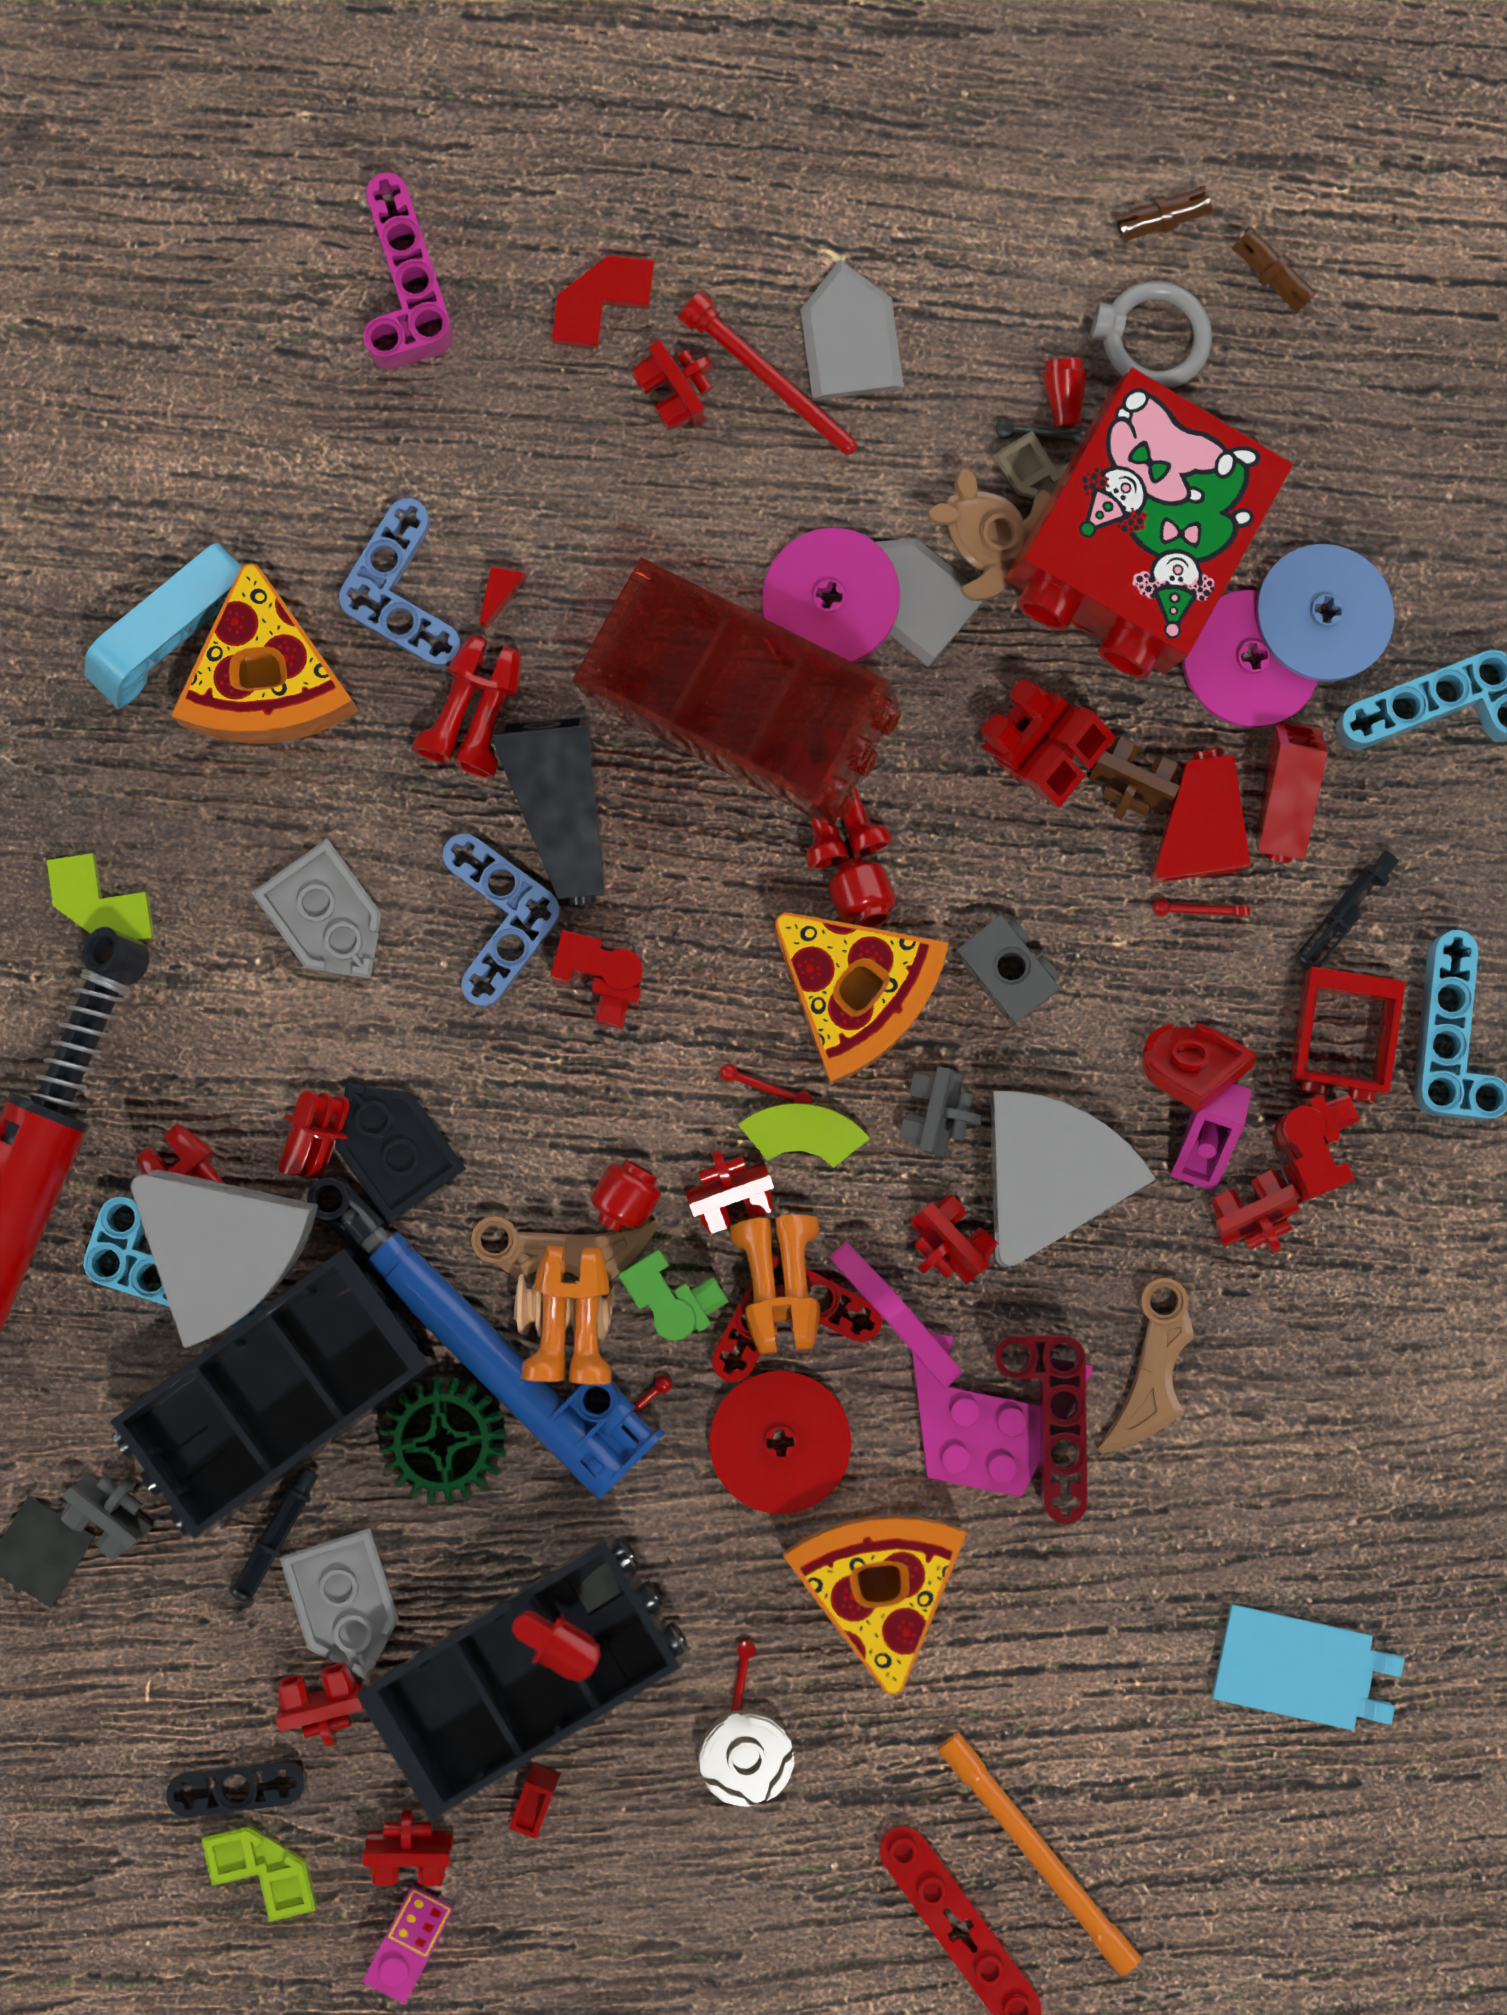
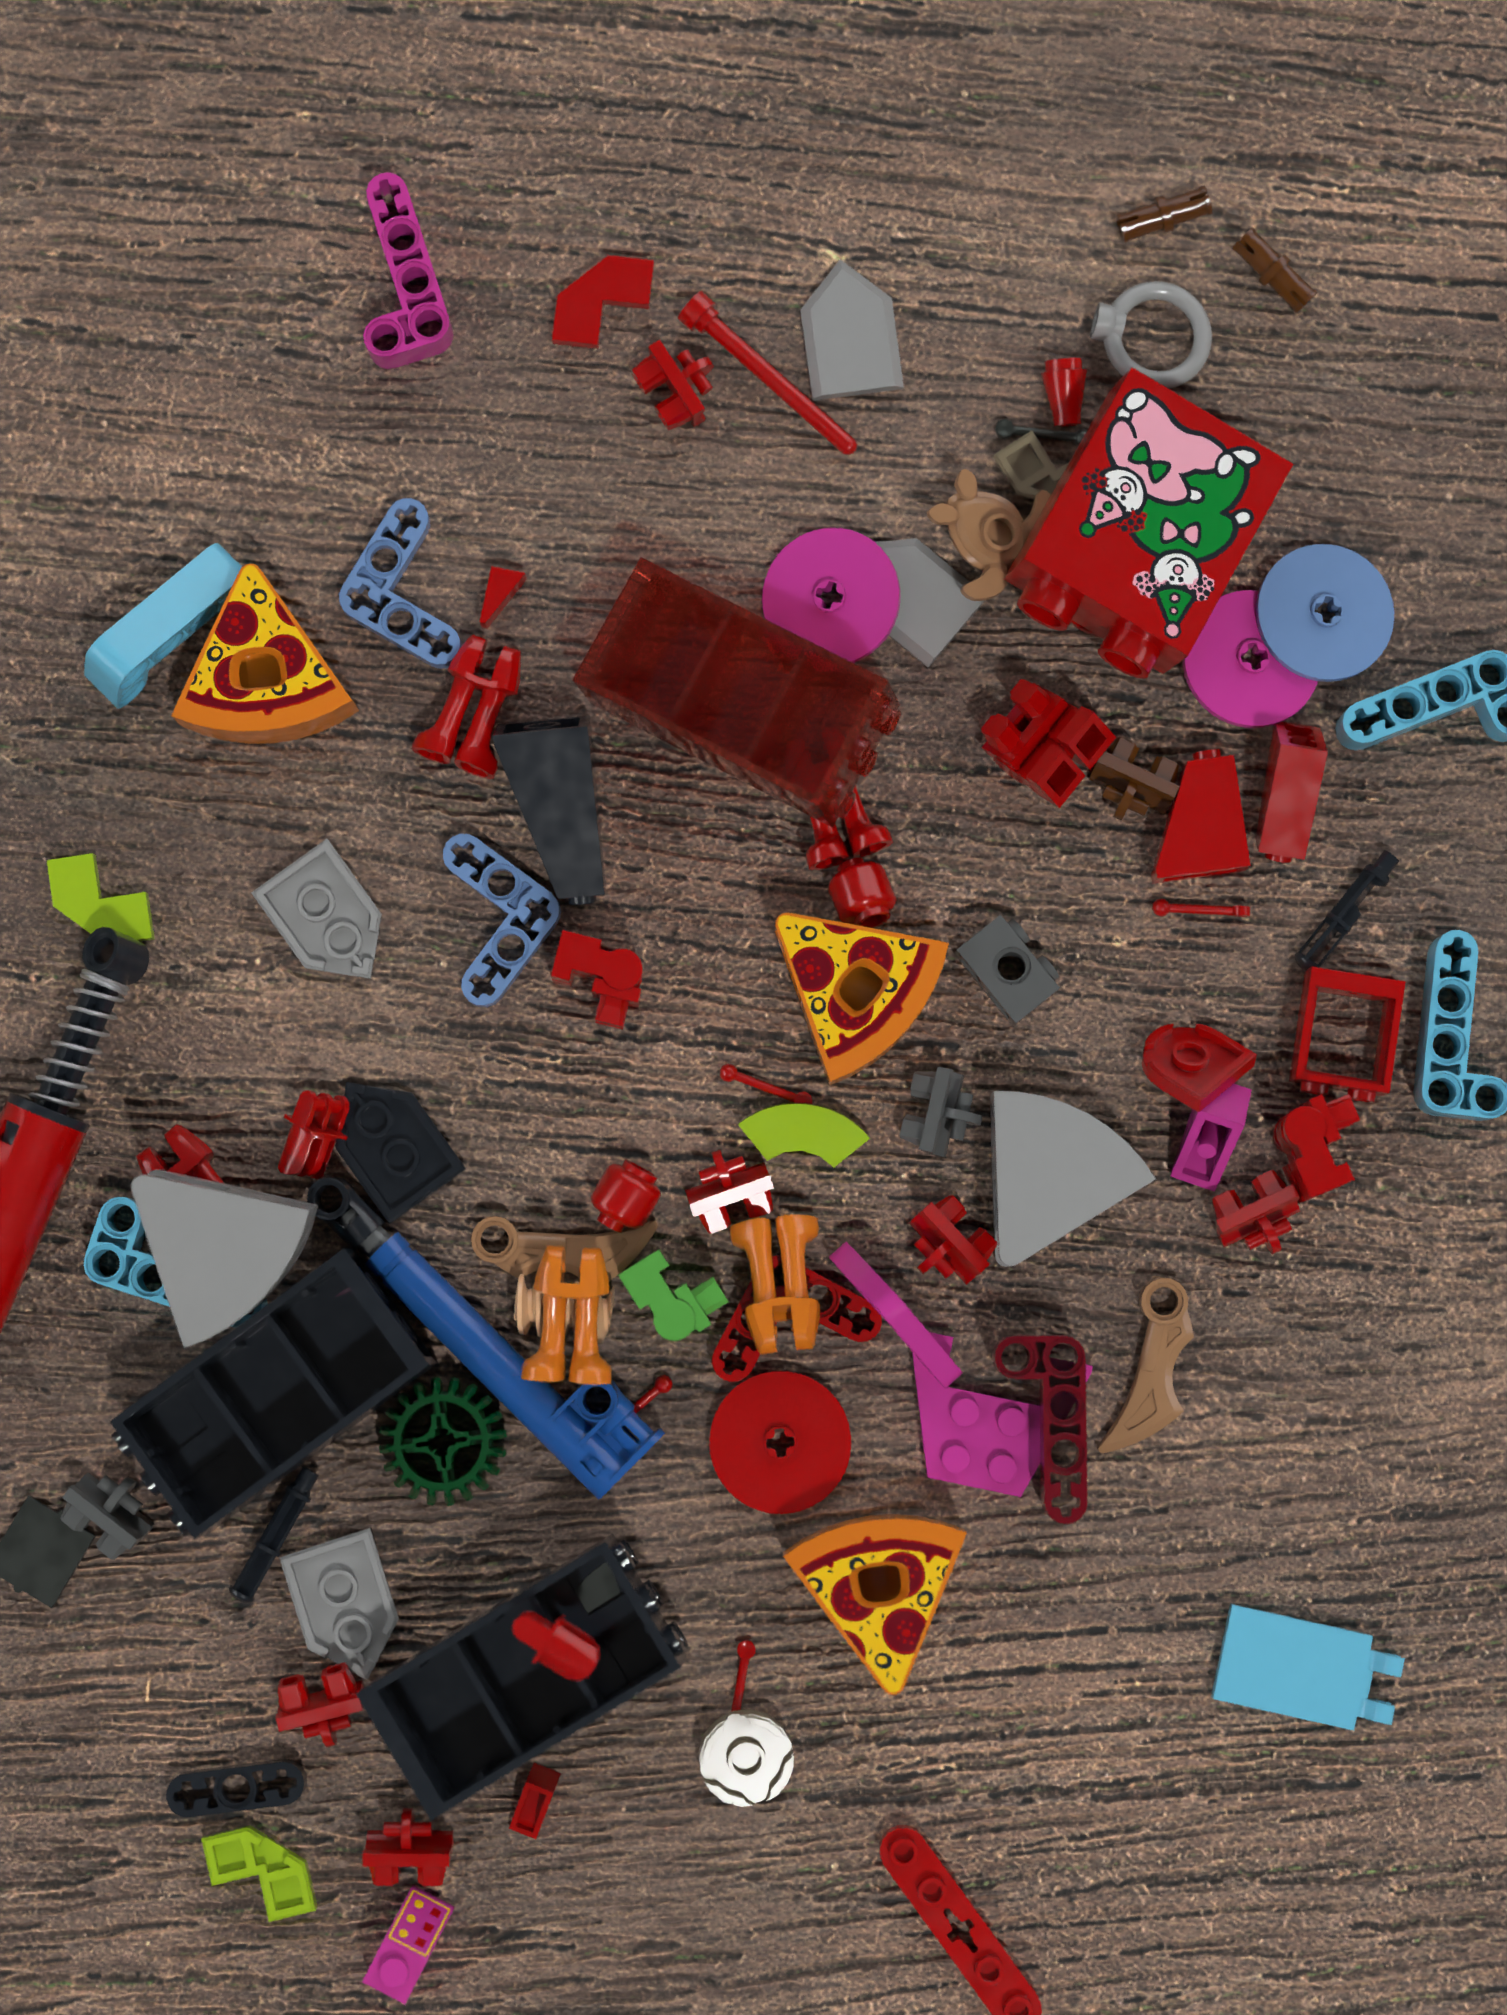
(1104, 1934): orange piece -> none

